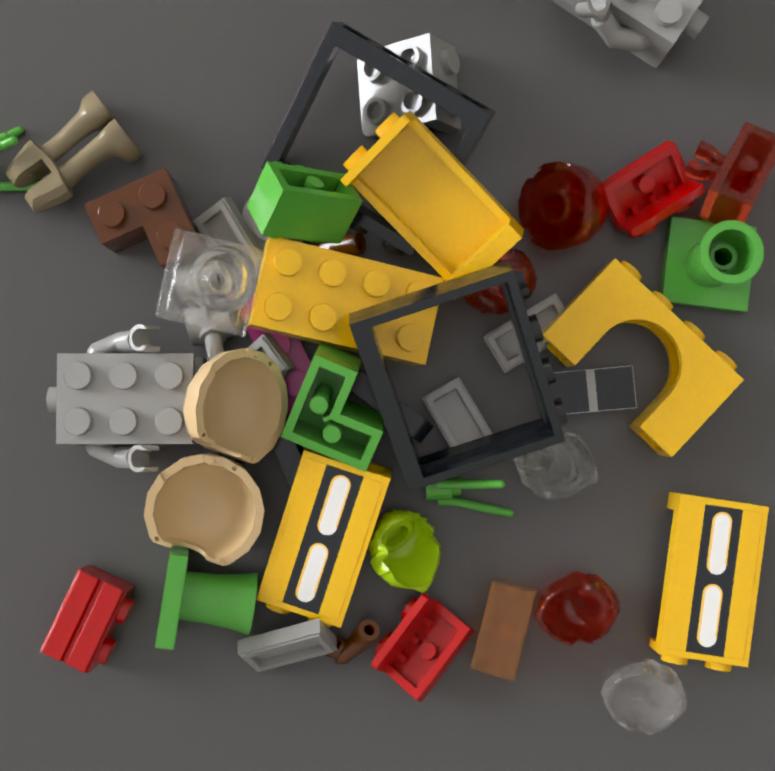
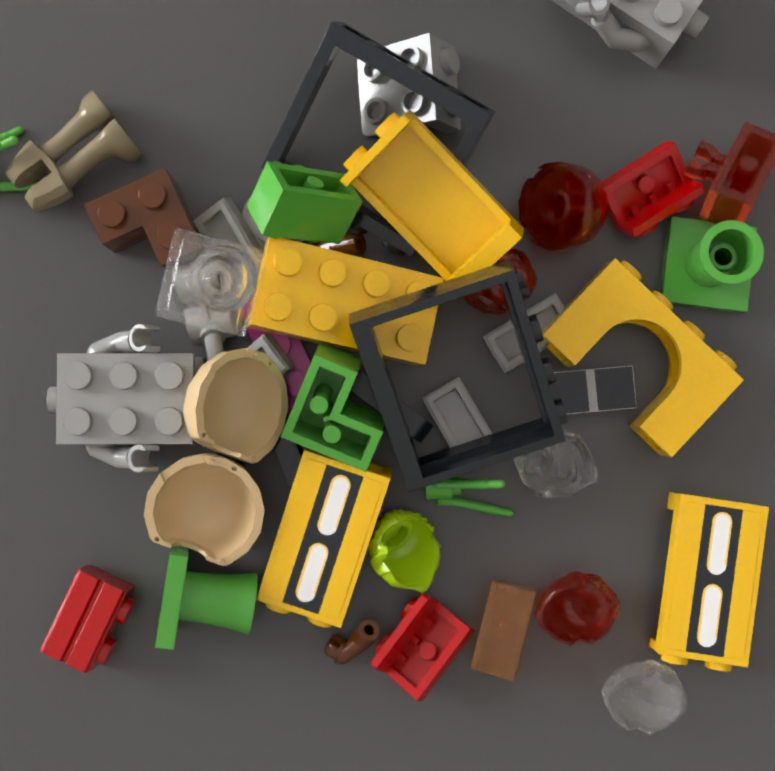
(287, 645): light grey tile -> none

